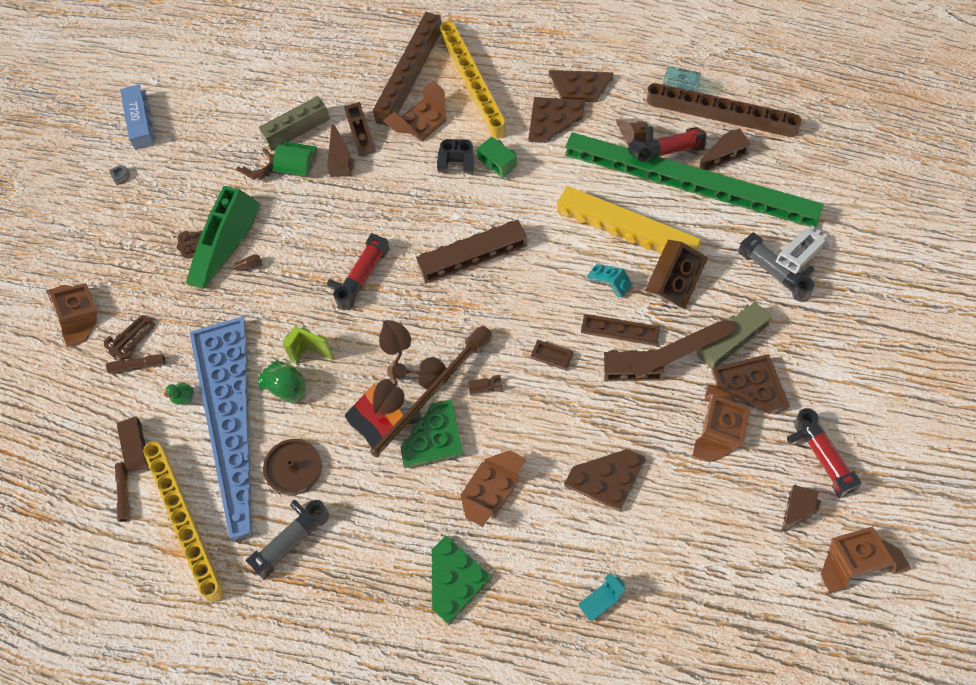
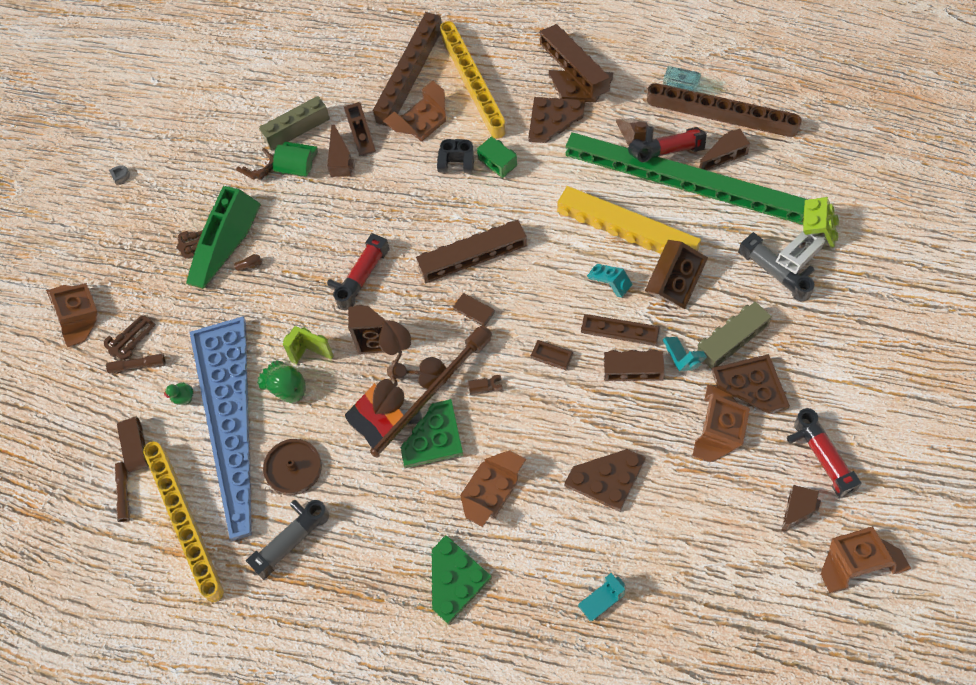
(137, 116): medium blue brick -> none
(365, 329): none -> reddish brown slope
(473, 309): none -> reddish brown tile
(575, 61): none -> reddish brown brick
(682, 347): reddish brown piece -> none
(682, 360): none -> teal bracket
(821, 218): none -> lime bracket

